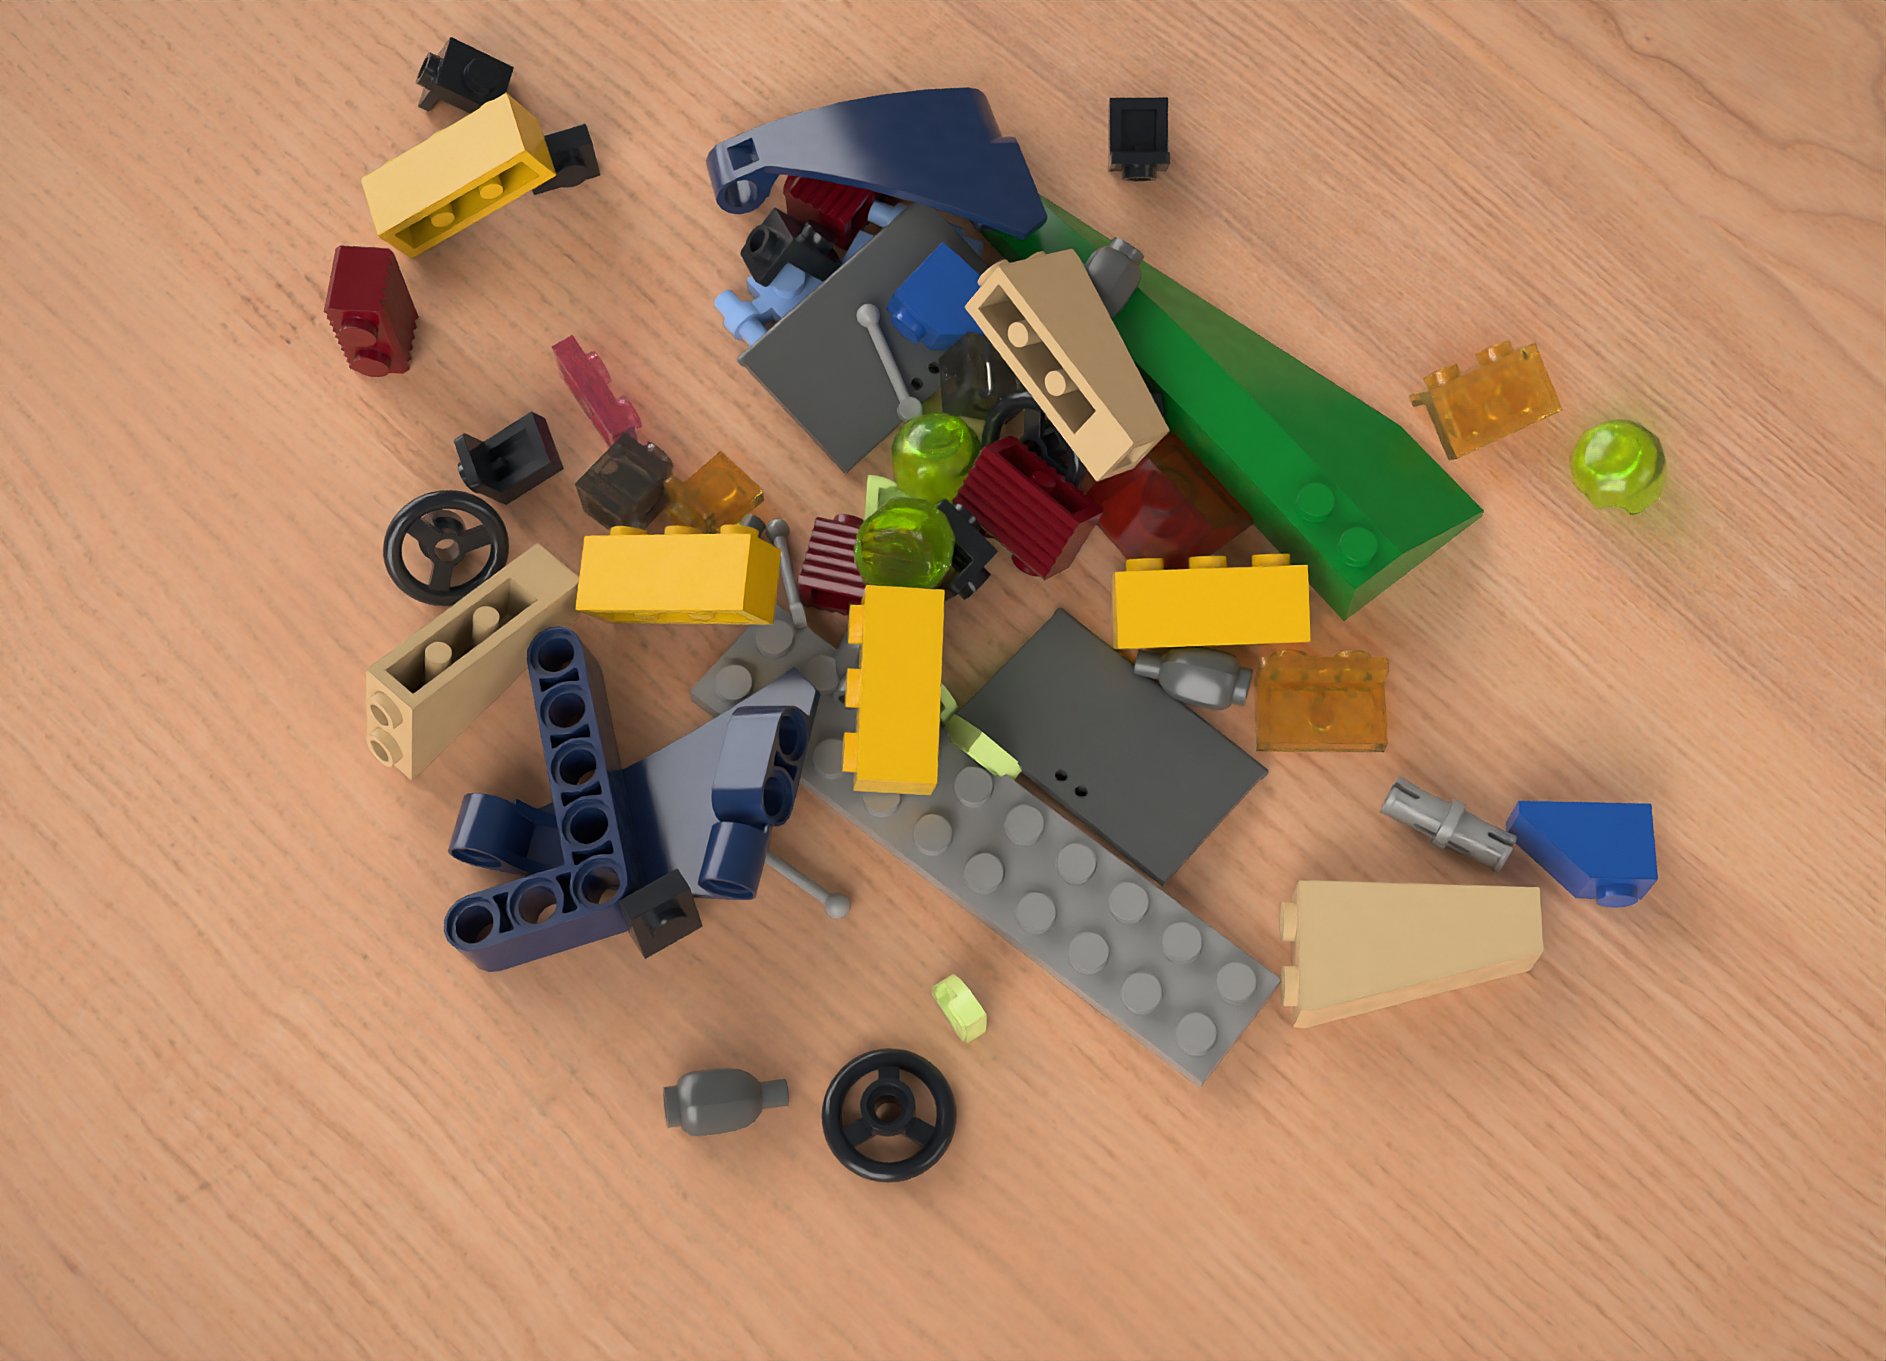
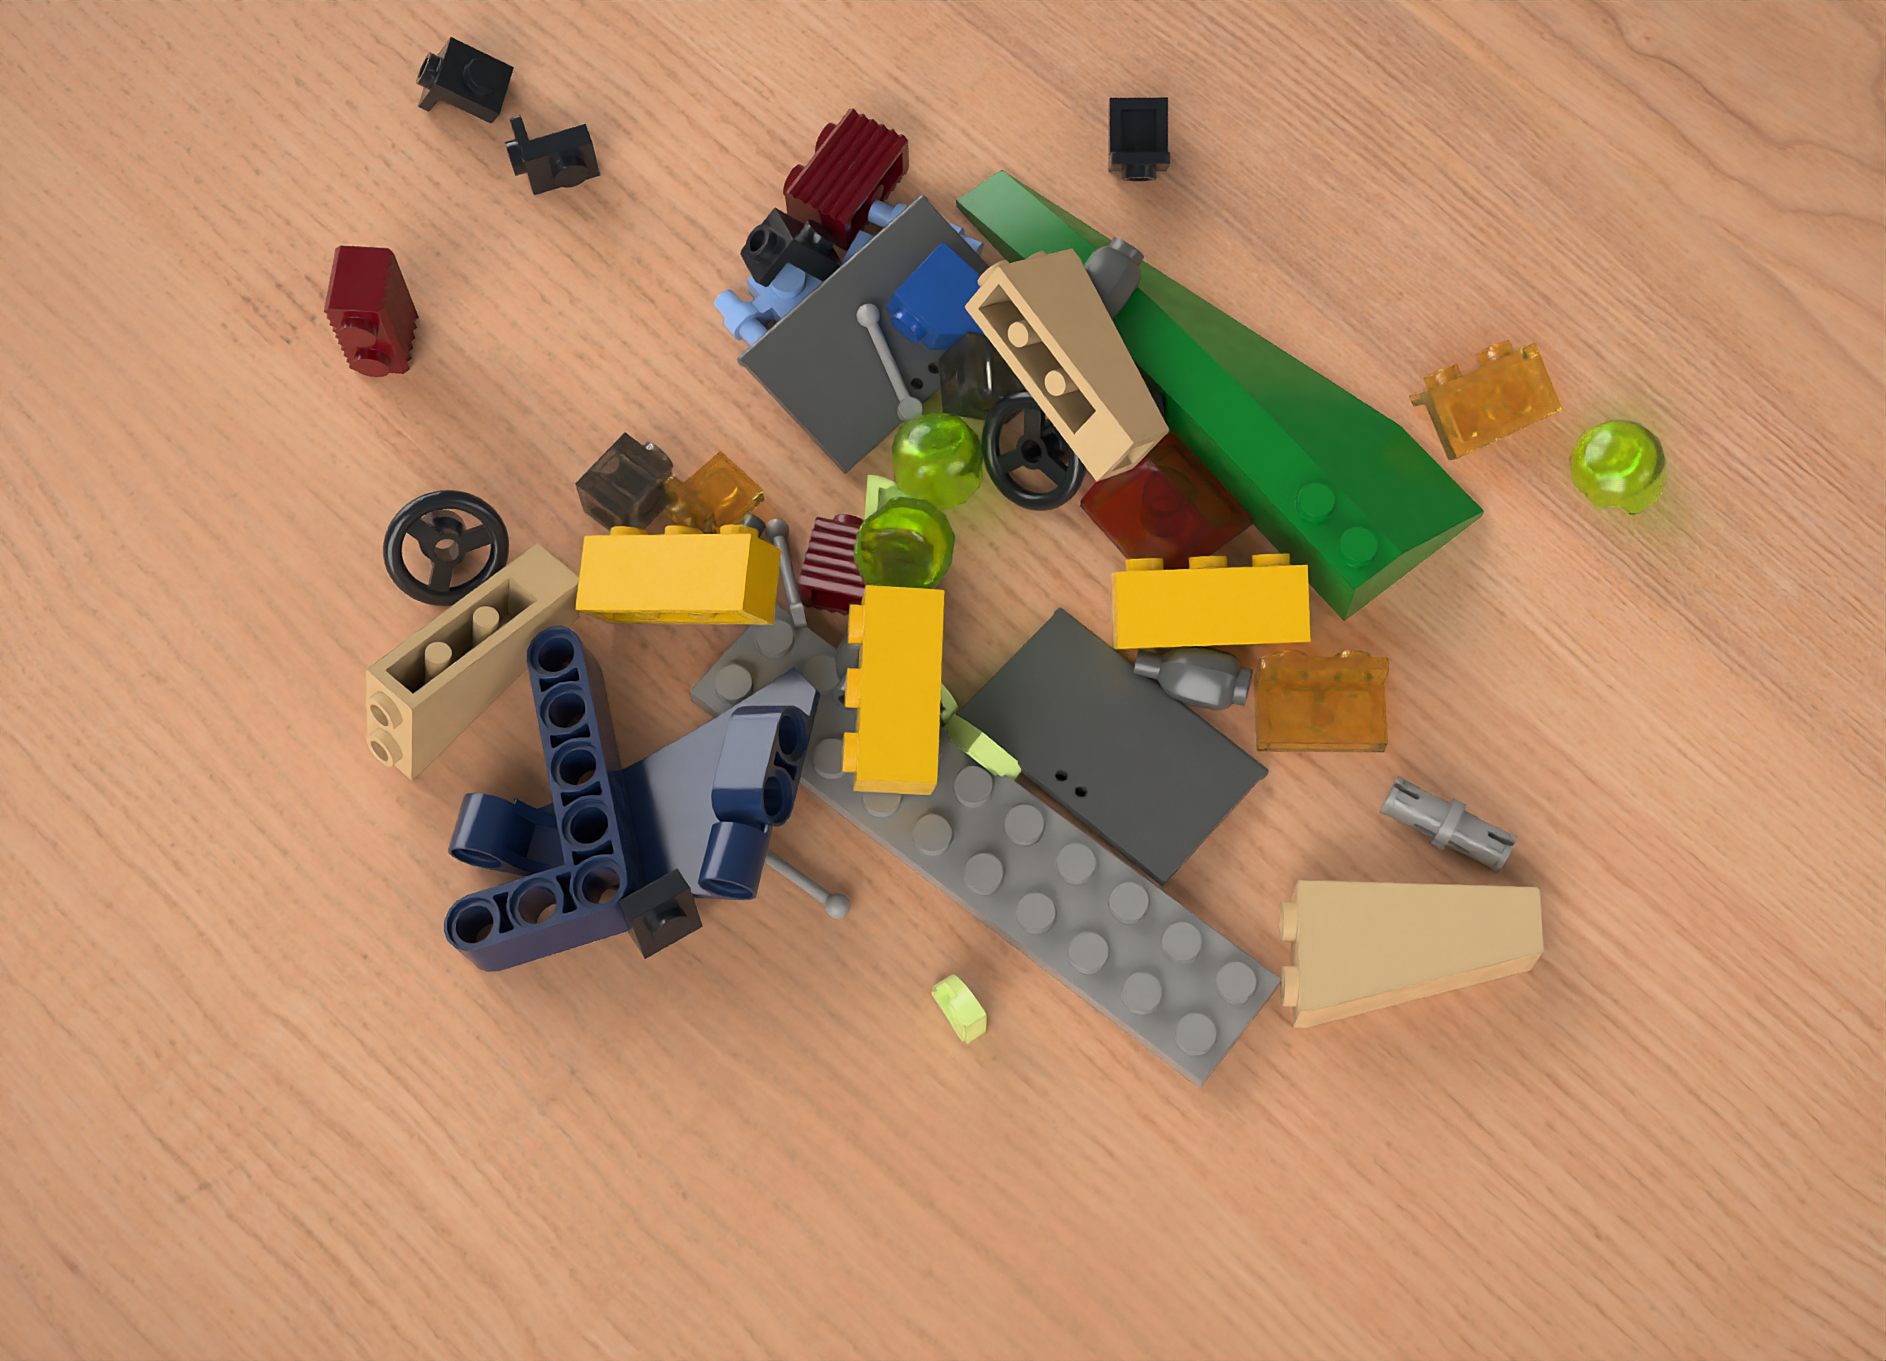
(458, 176): yellow brick -> none
(509, 460): black bracket -> none
(588, 382): clear pink plate -> none
(720, 1100): dark grey plant -> none
(888, 1090): black piece -> none
(908, 145): dark blue panel -> none
(970, 552): black bracket -> none
(1027, 507): dark red brick -> none
(1590, 847): blue slope -> none

